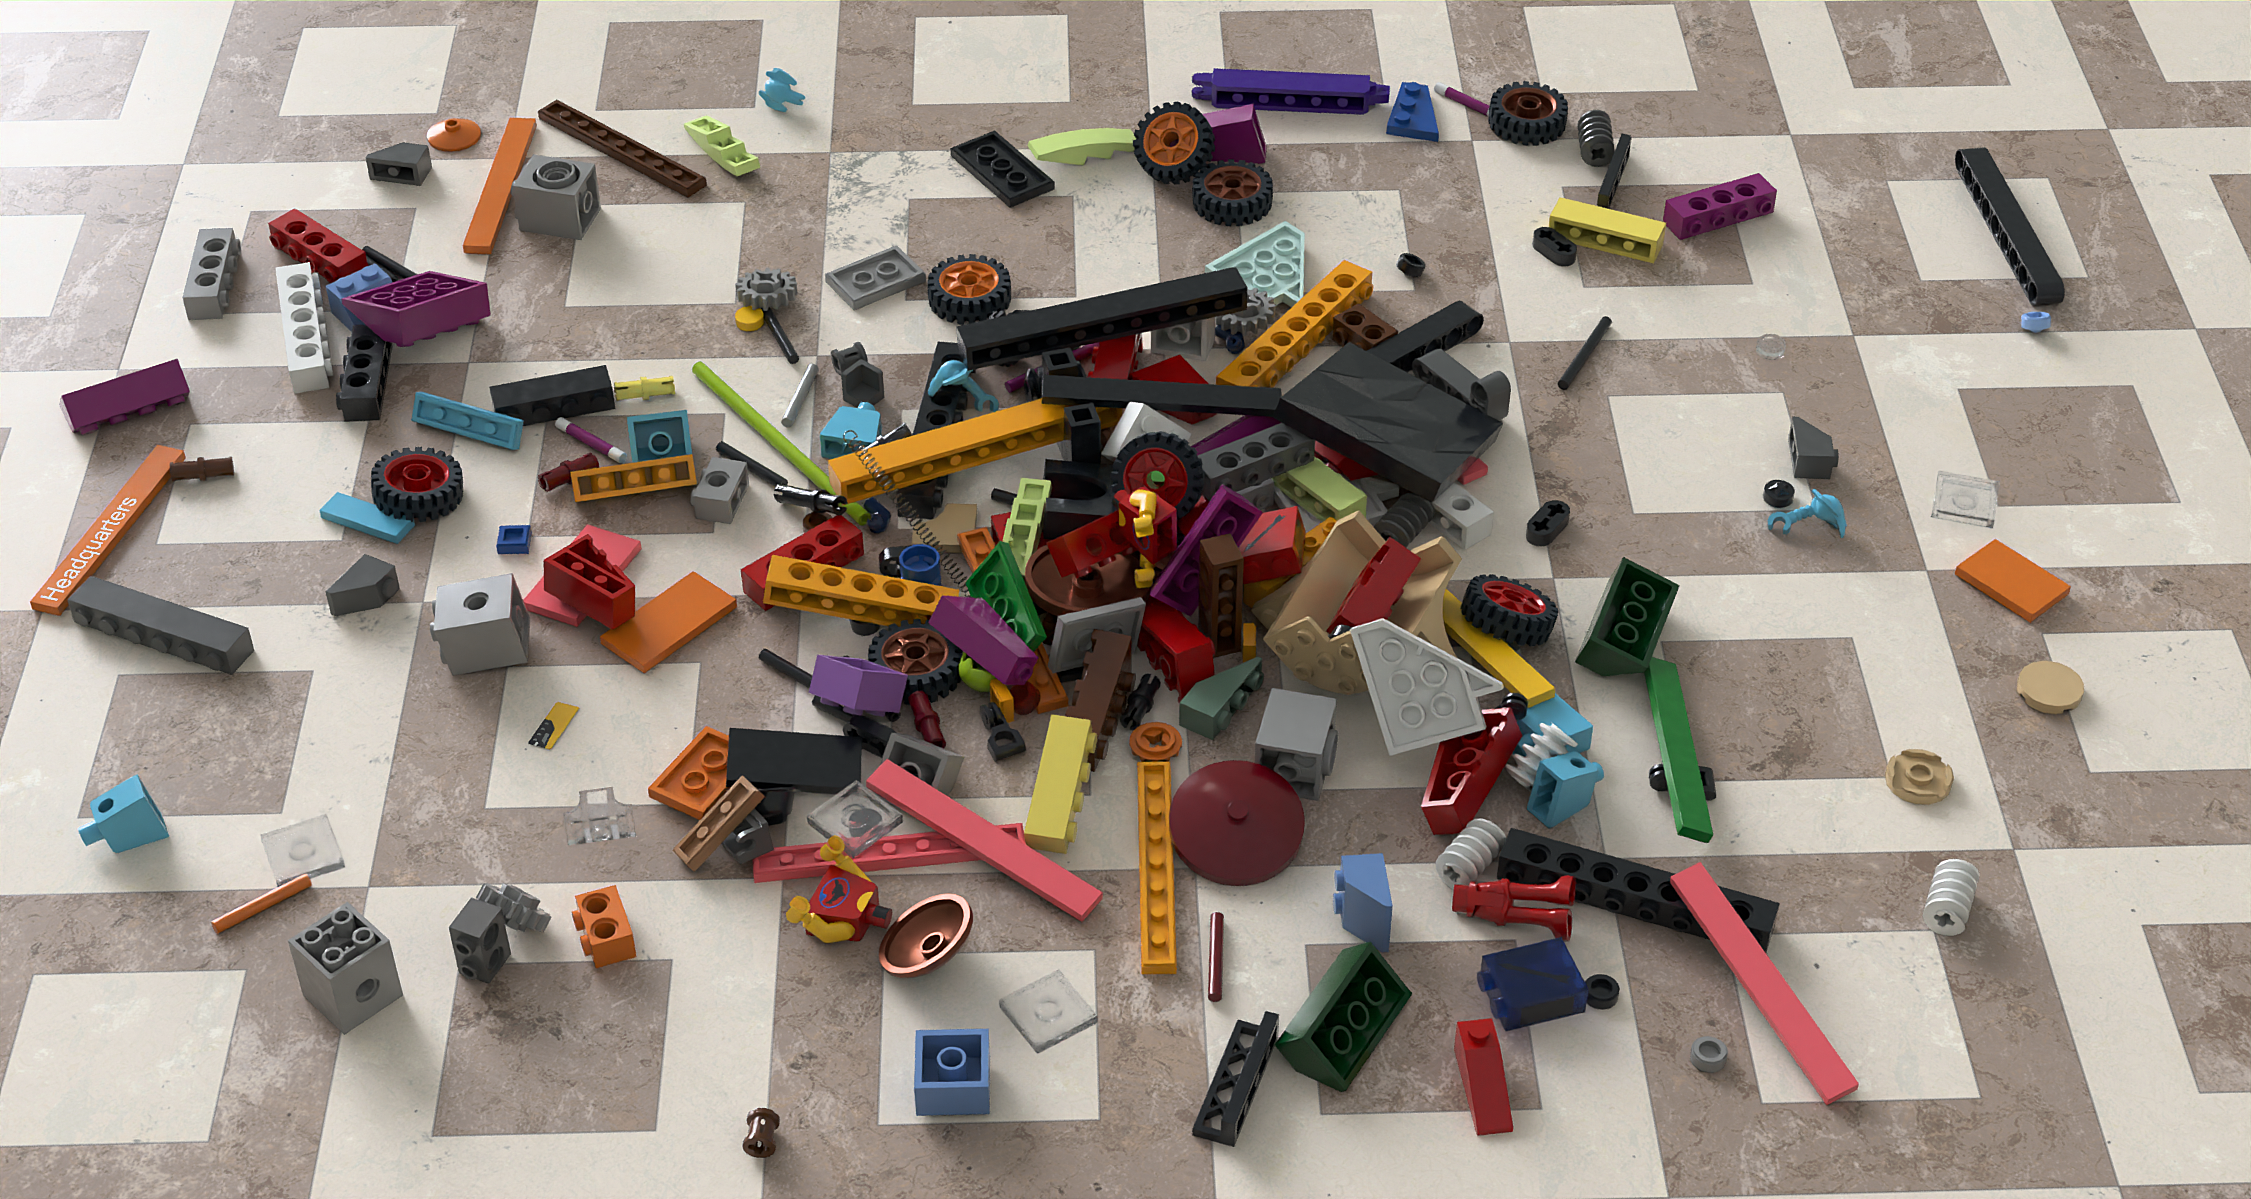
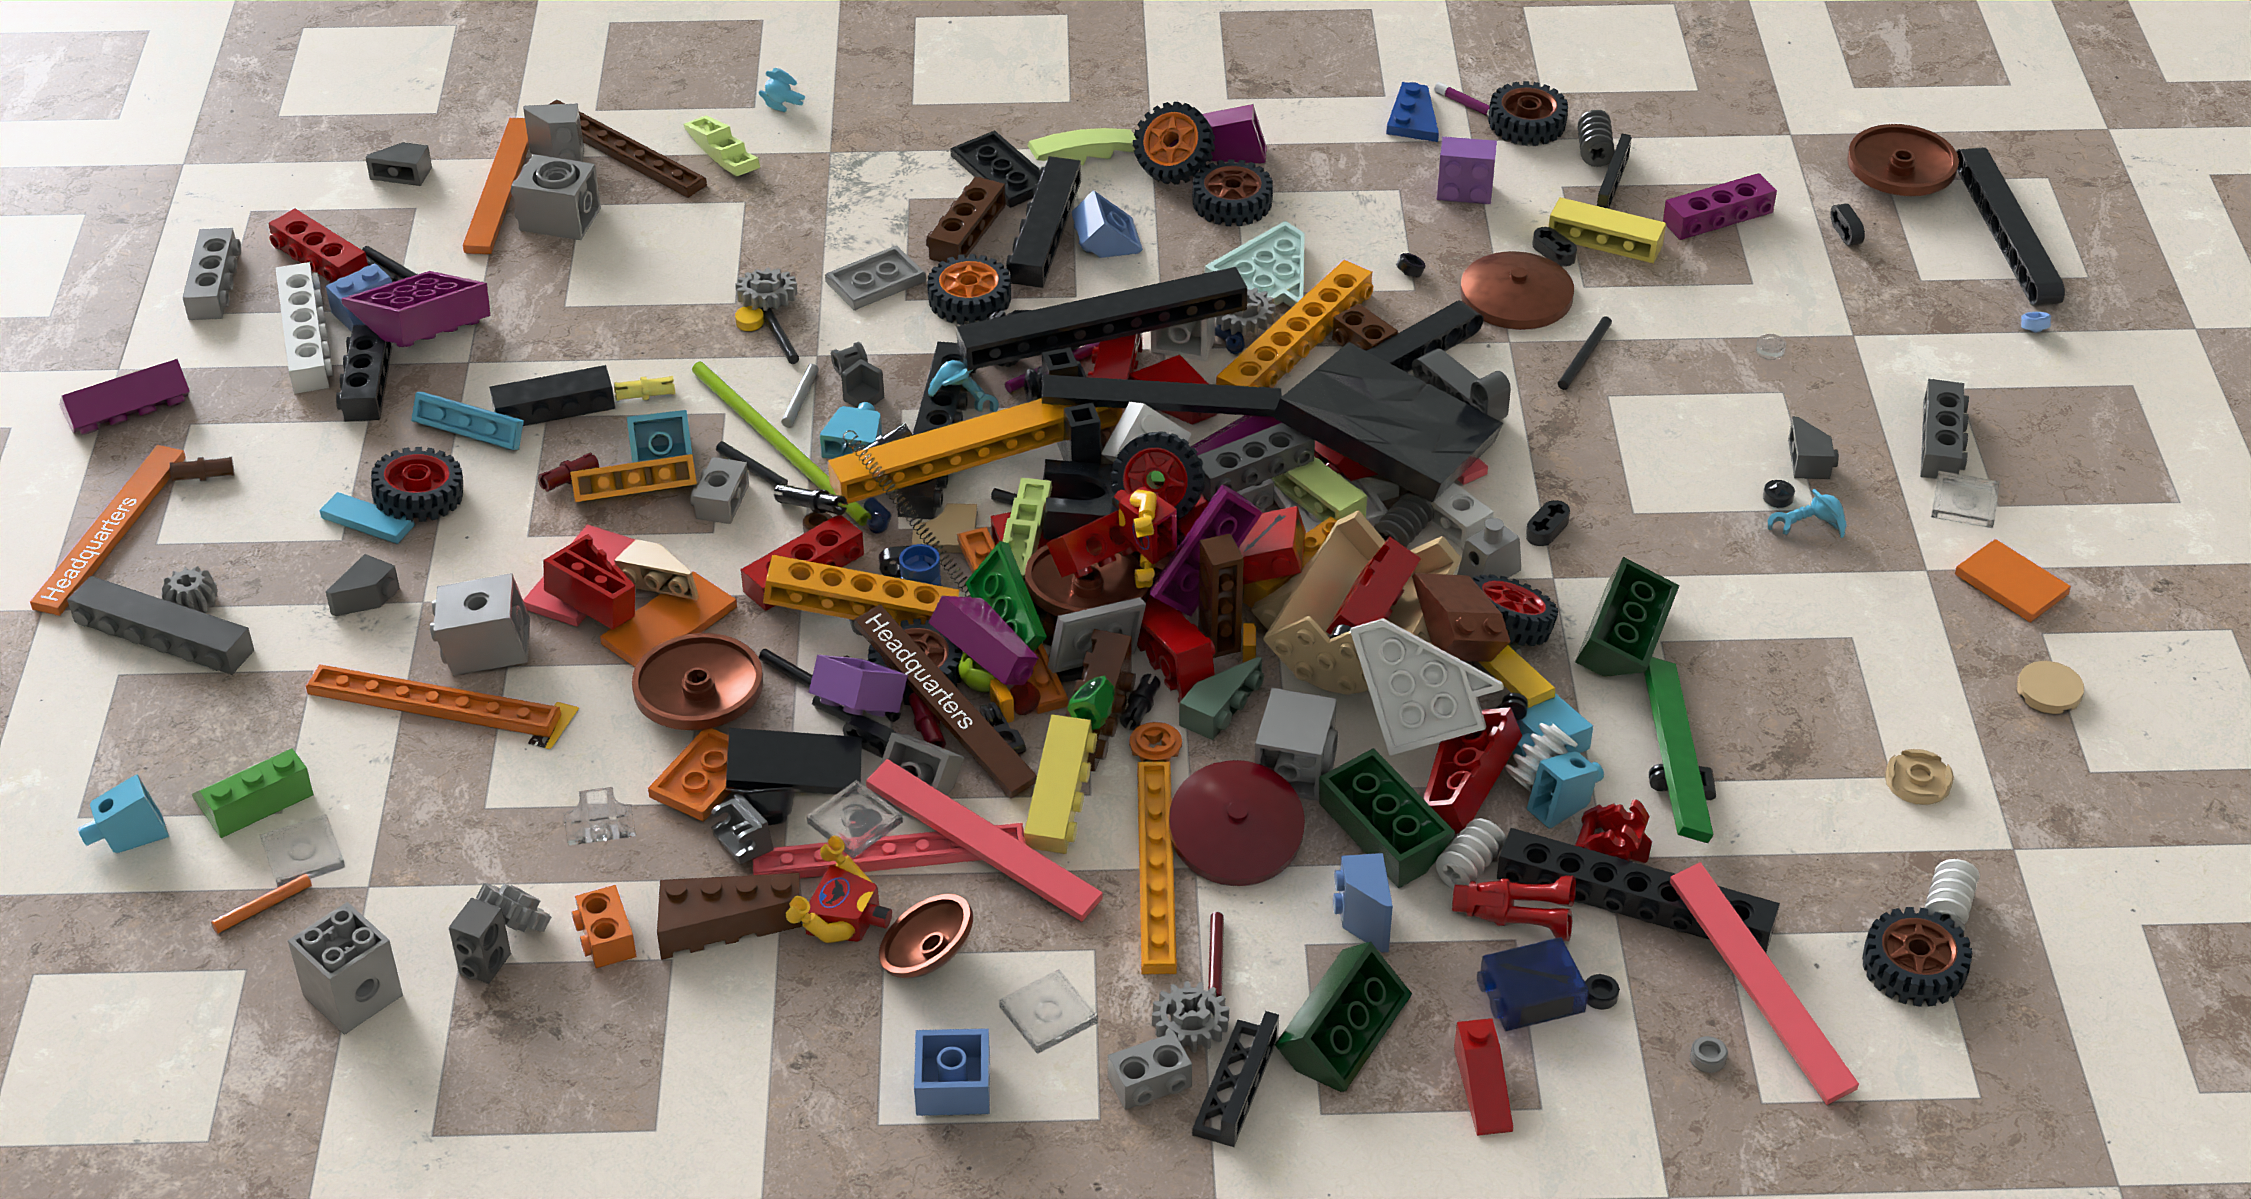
(190, 589): none -> light grey gear
(255, 793): none -> bright green slope
(434, 700): none -> orange tile
(454, 134): orange dish -> none
(514, 539): blue tile -> none
(554, 131): none -> light grey slope
(591, 440): magenta bar -> none
(656, 570): none -> tan slope
(697, 681): none -> copper dish
(718, 823): medium nougat tile -> none
(722, 909): none -> reddish brown wedge
(760, 1132): reddish brown bush -> none
(946, 701): none -> reddish brown tile
(966, 220): none -> reddish brown brick
(1044, 222): none -> black brick
(1093, 701): none -> green rock
(1105, 228): none -> medium blue slope
(1149, 1071): none -> light grey brick
(1191, 1015): none -> light grey gear
(1290, 91): dark purple hinge -> none
(1385, 816): none -> dark green slope
(1460, 617): none -> copper slope
(1466, 170): none -> medium lavender piece
(1491, 551): none -> light grey torso
(1517, 290): none -> copper dish
(1623, 831): none -> red piece
(1847, 224): none -> black beam
(1902, 160): none -> copper dish
(1917, 956): none -> black wheel
(1944, 428): none -> dark grey brick

